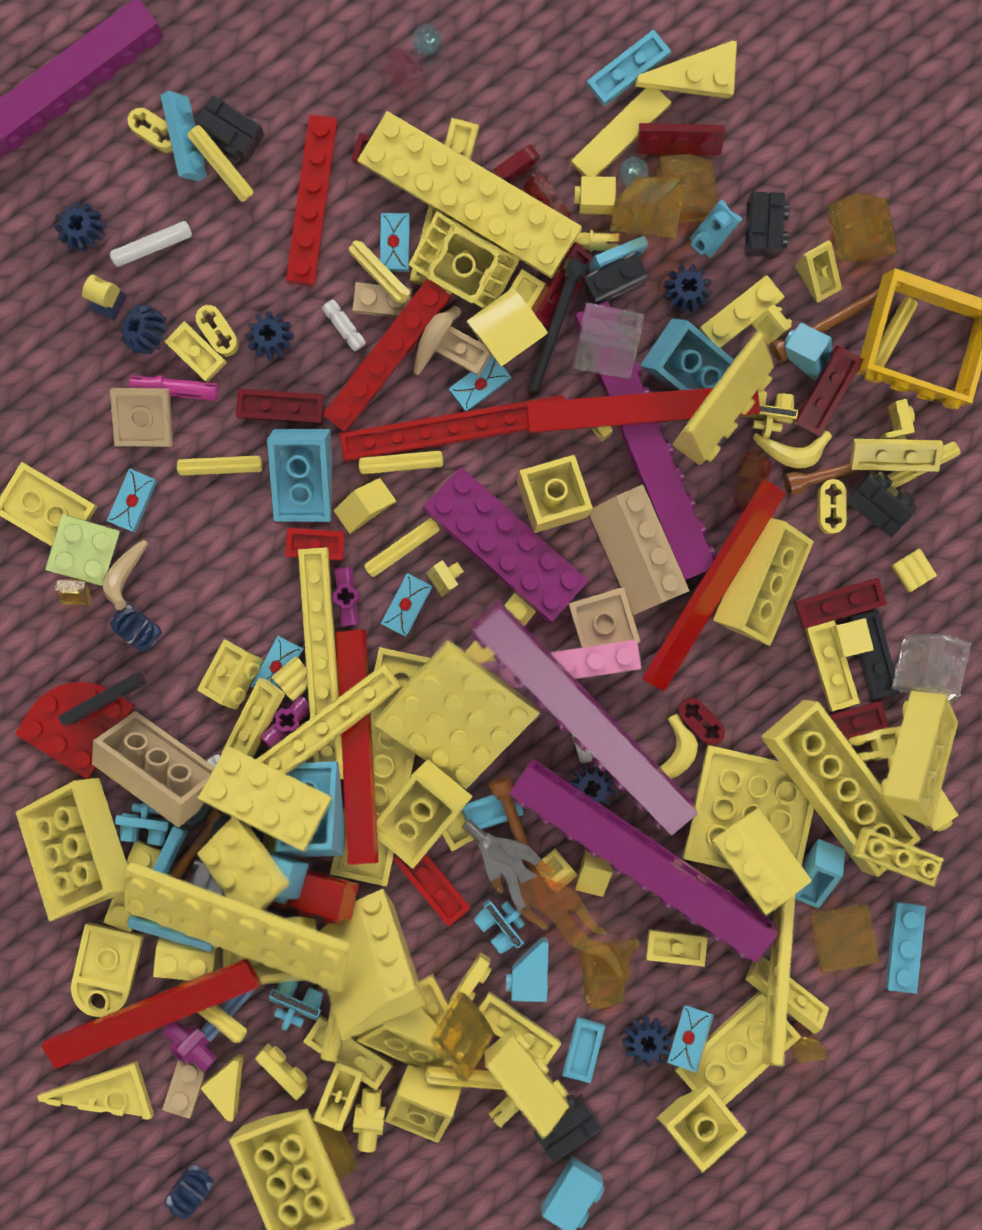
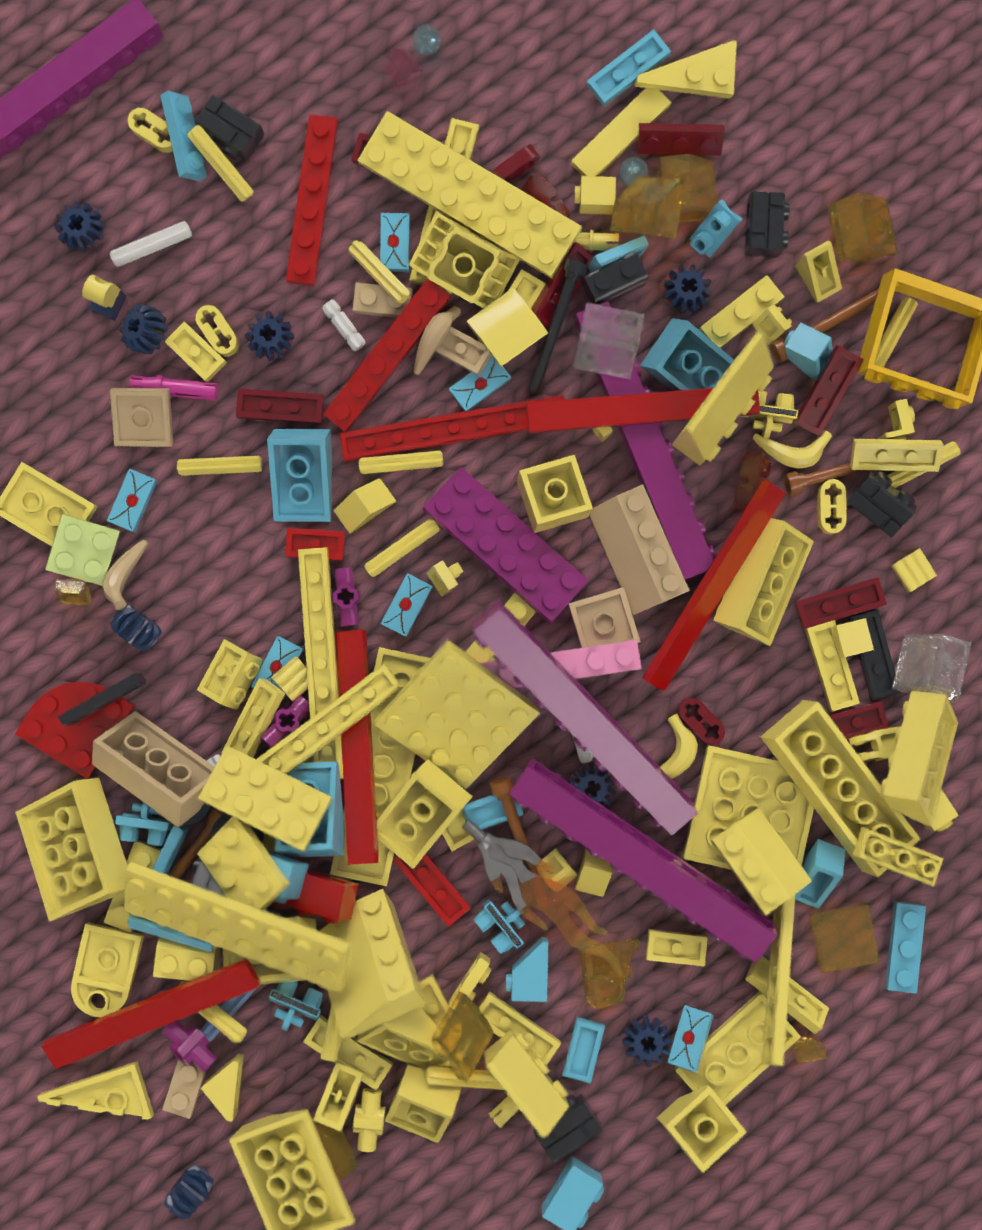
(290, 1078): light yellow plate -> none

